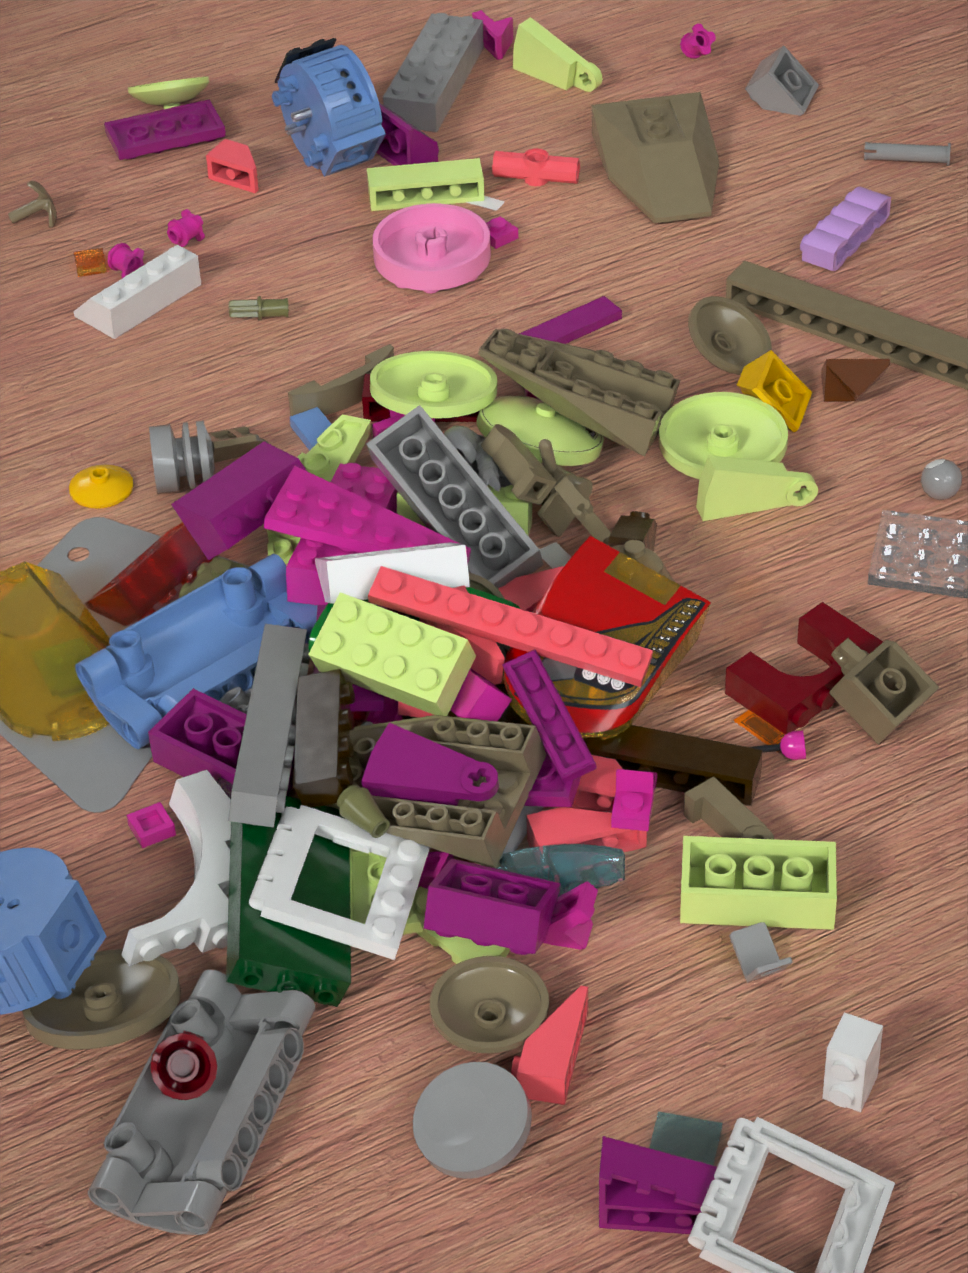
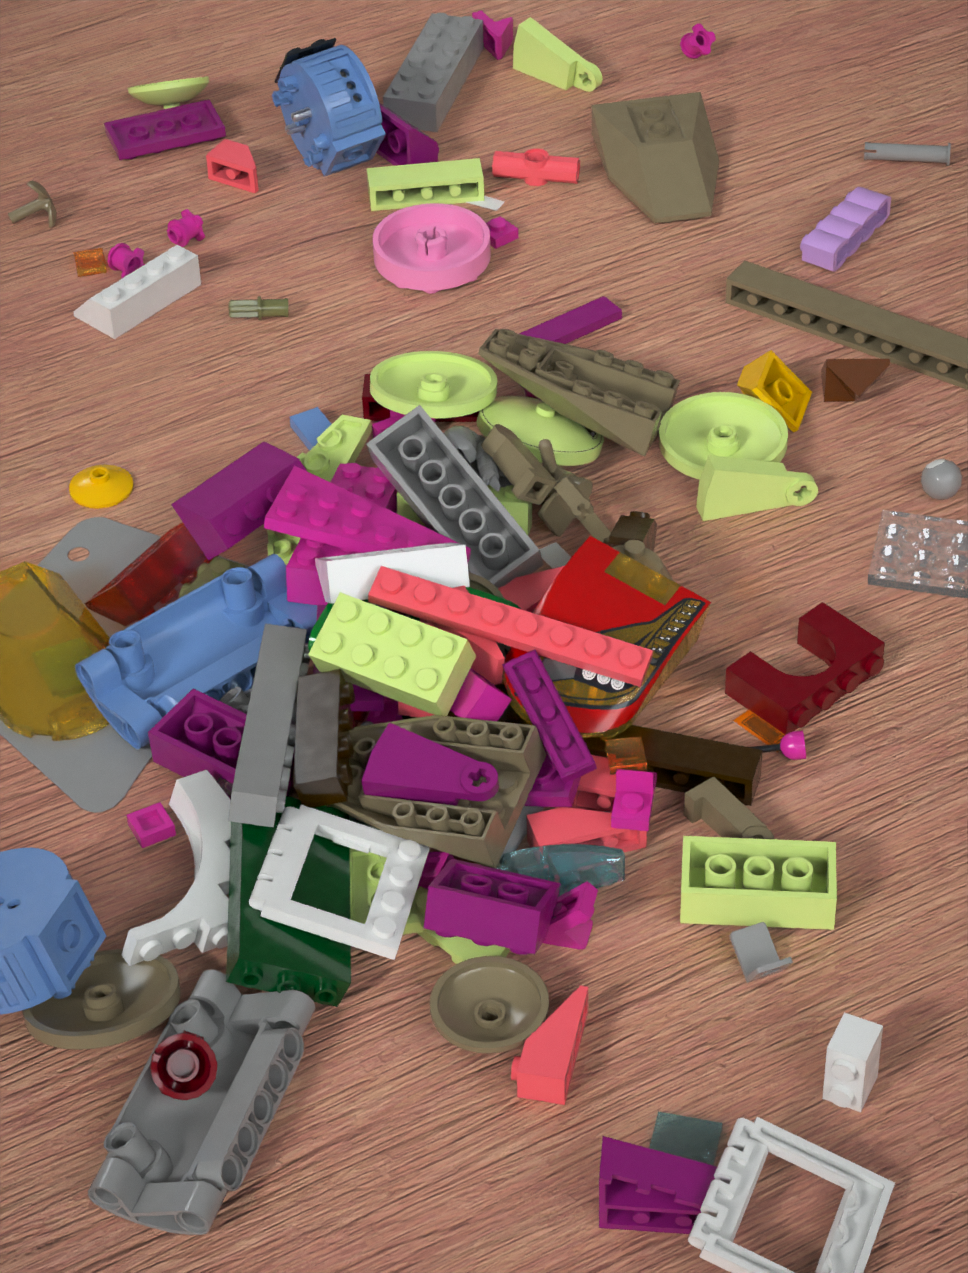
(180, 456): light grey wheel -> none
(233, 443): dark tan slope -> none
(339, 392): dark tan slope -> none
(361, 809): olive cone -> none
(472, 1120): light grey piece -> none
(625, 754): none -> clear orange tile
(727, 333): dark tan dish -> none
(782, 84): light grey slope -> none
(880, 686): dark tan hinge -> none

